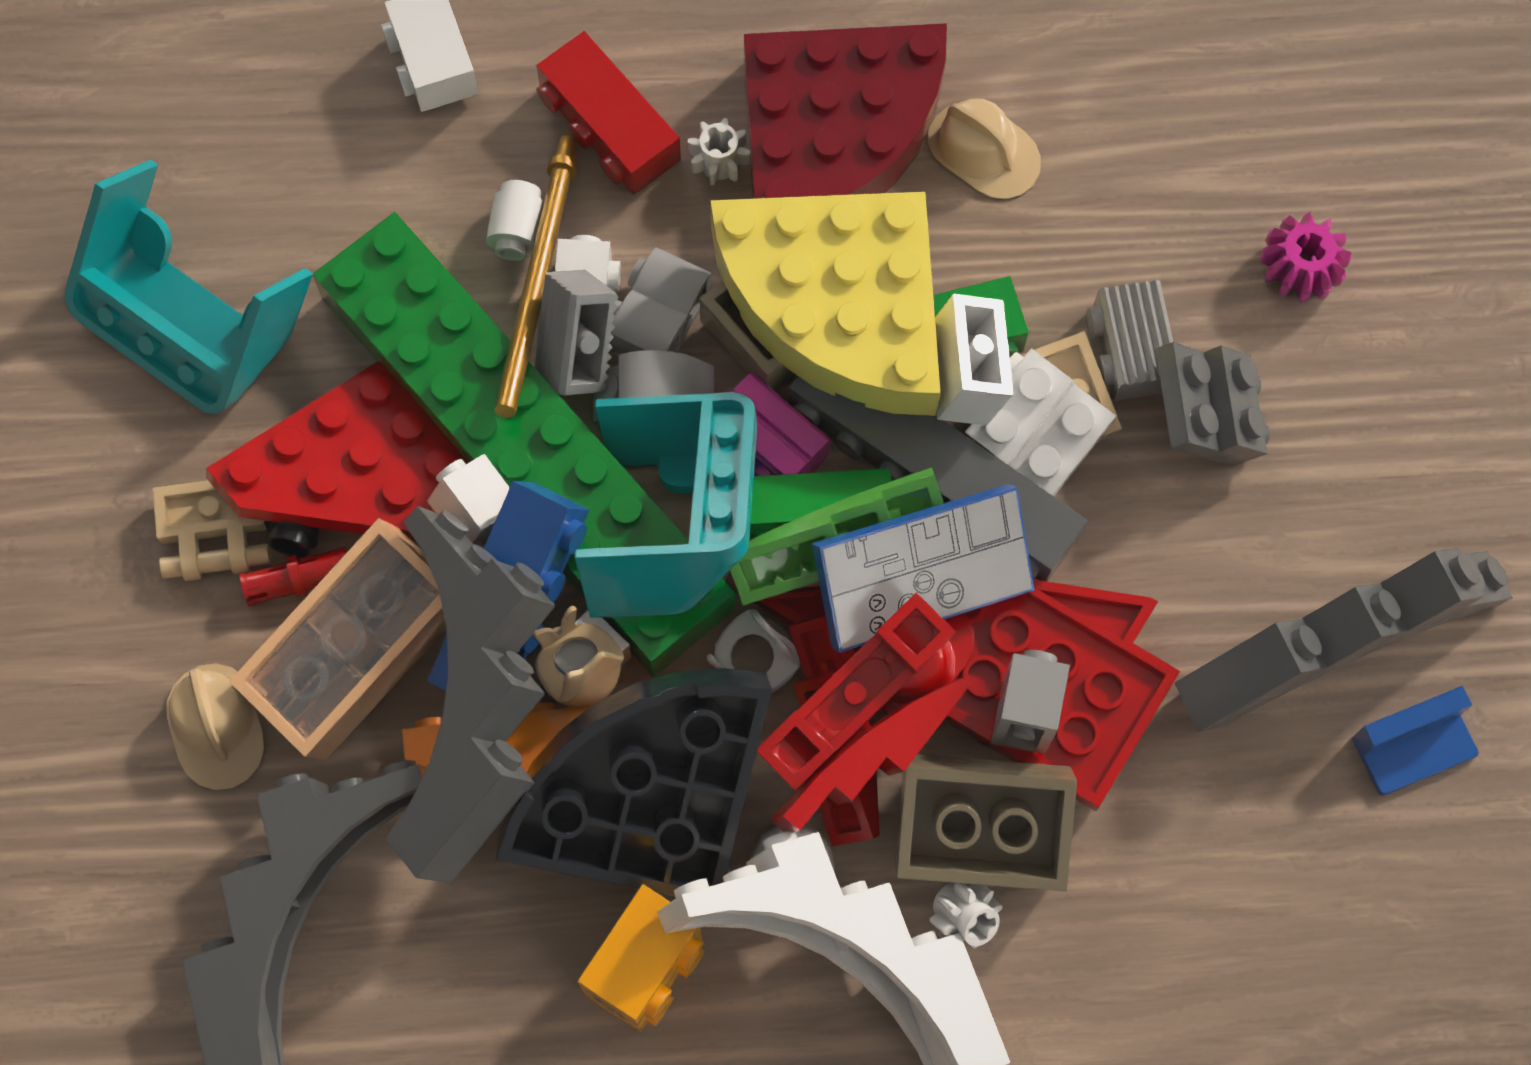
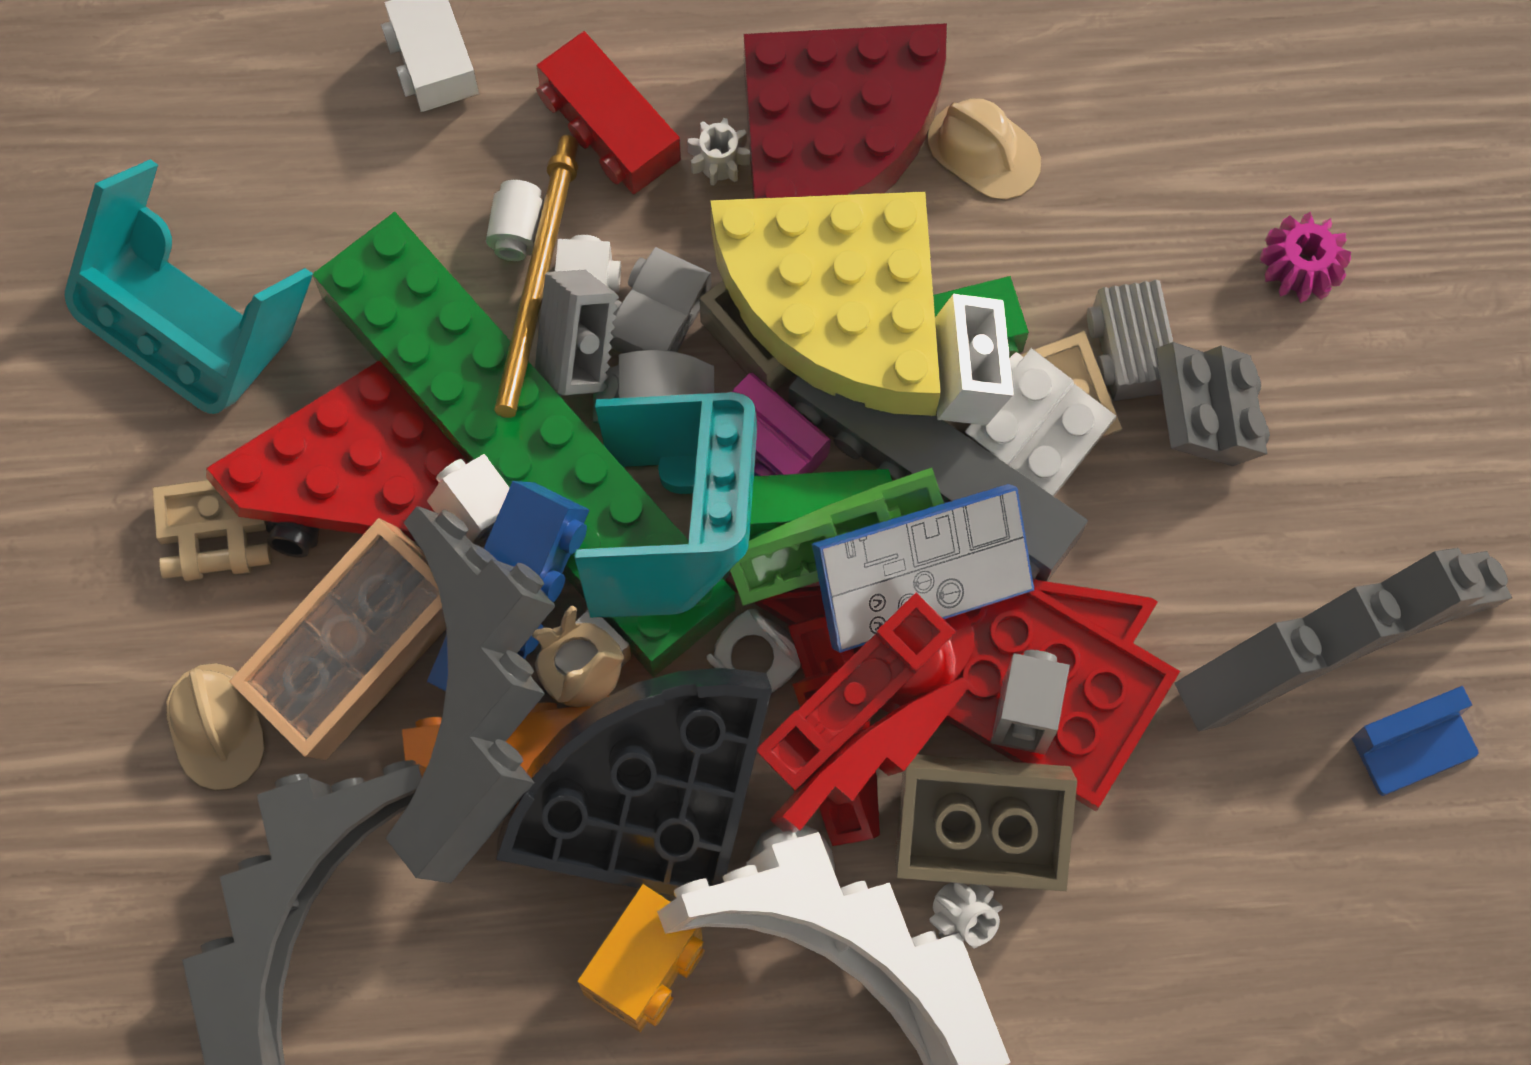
(288, 578): red pin -> none

